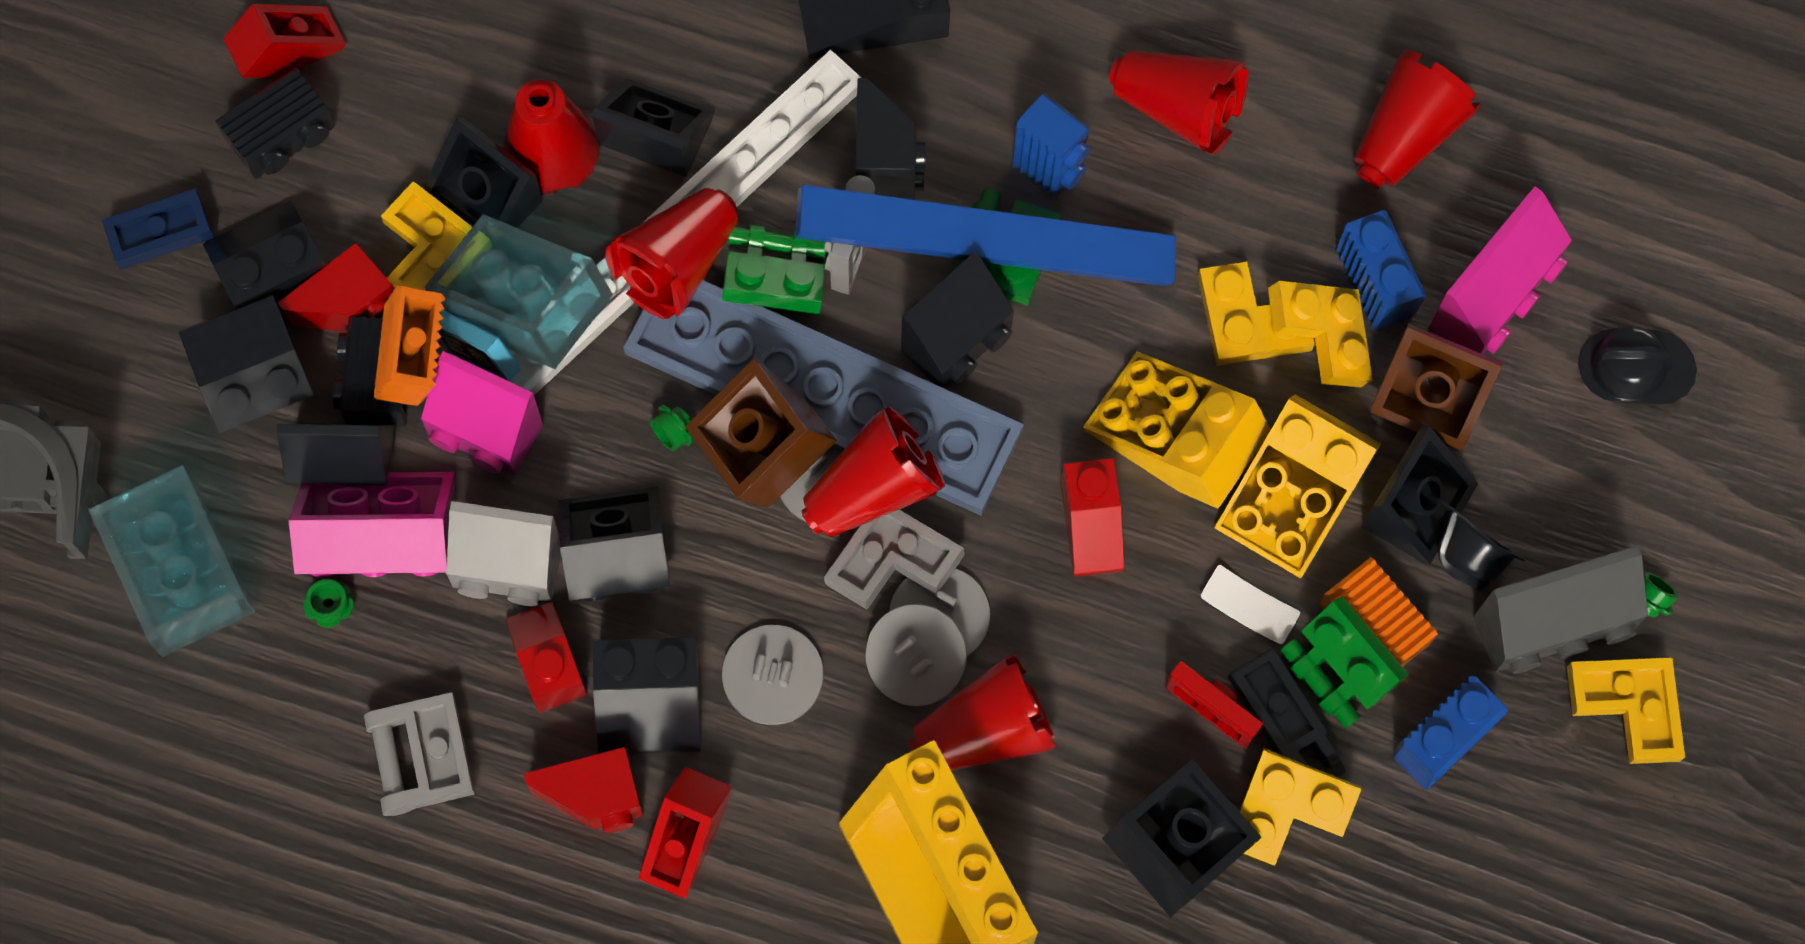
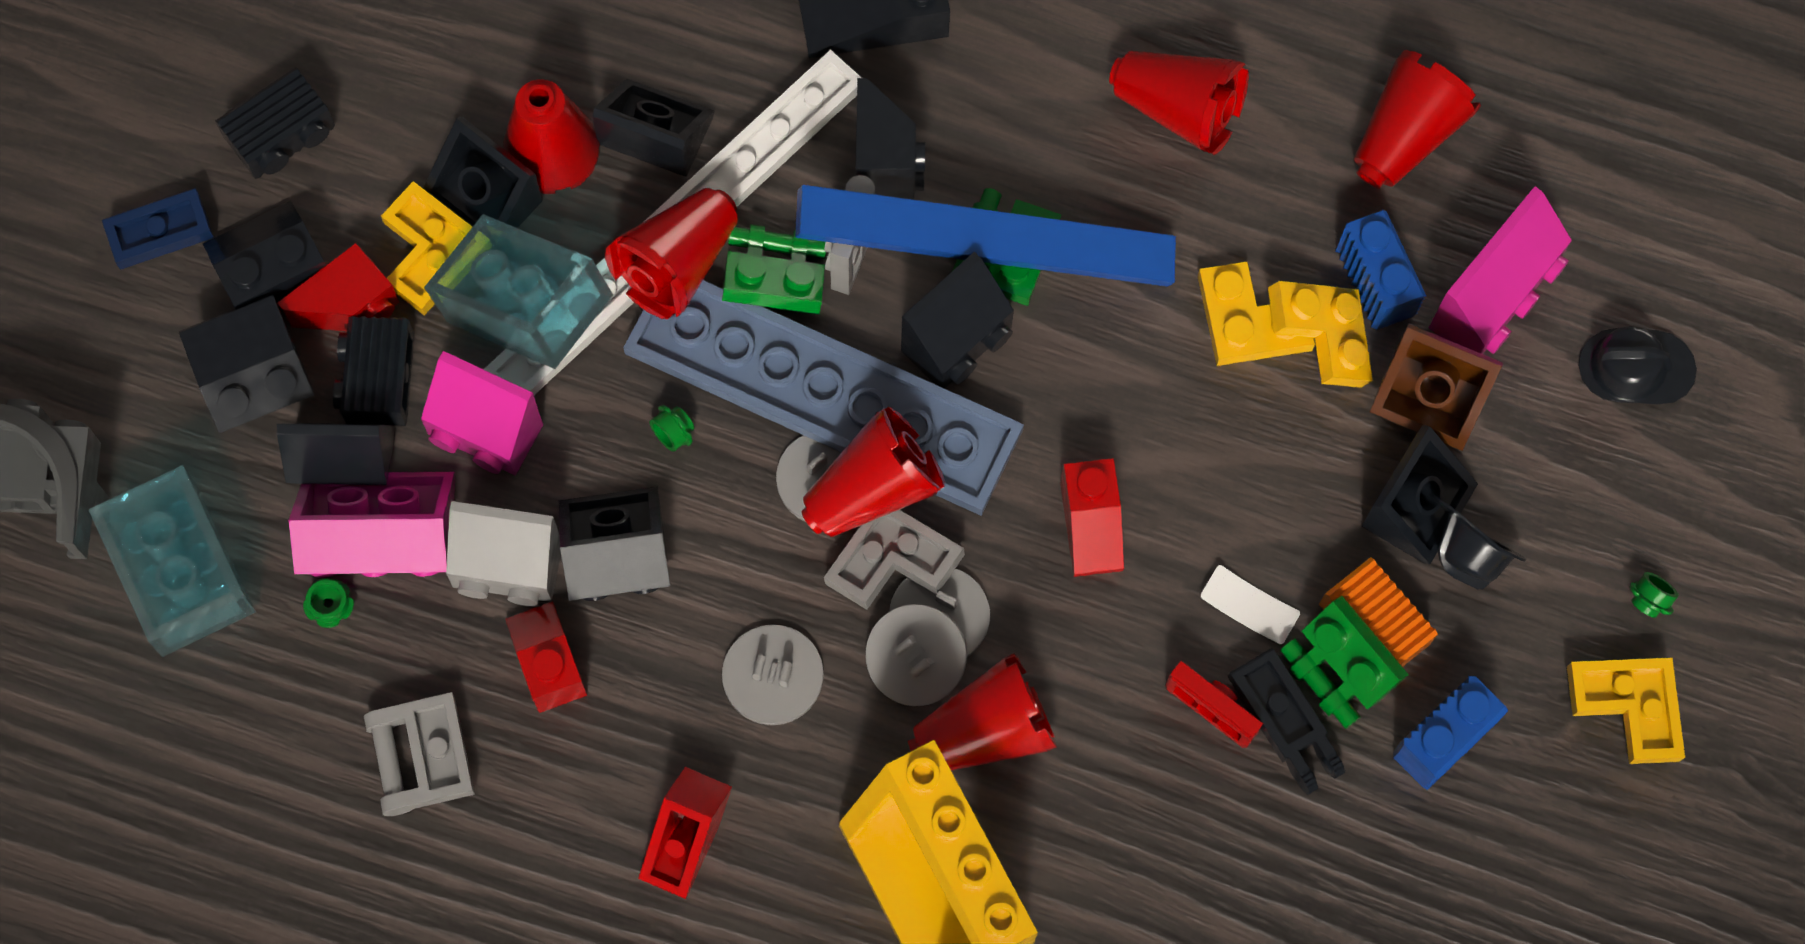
(280, 37): red slope -> none
(409, 346): orange brick -> none
(477, 346): medium azure tile -> none
(591, 790): red slope -> none
(647, 695): black slope -> none
(760, 434): reddish brown slope -> none
(1050, 146): blue brick -> none
(1180, 427): yellow slope -> none
(1181, 837): black slope -> none
(1291, 790): yellow plate -> none
(1297, 485): yellow slope -> none
(1564, 611): dark grey slope -> none

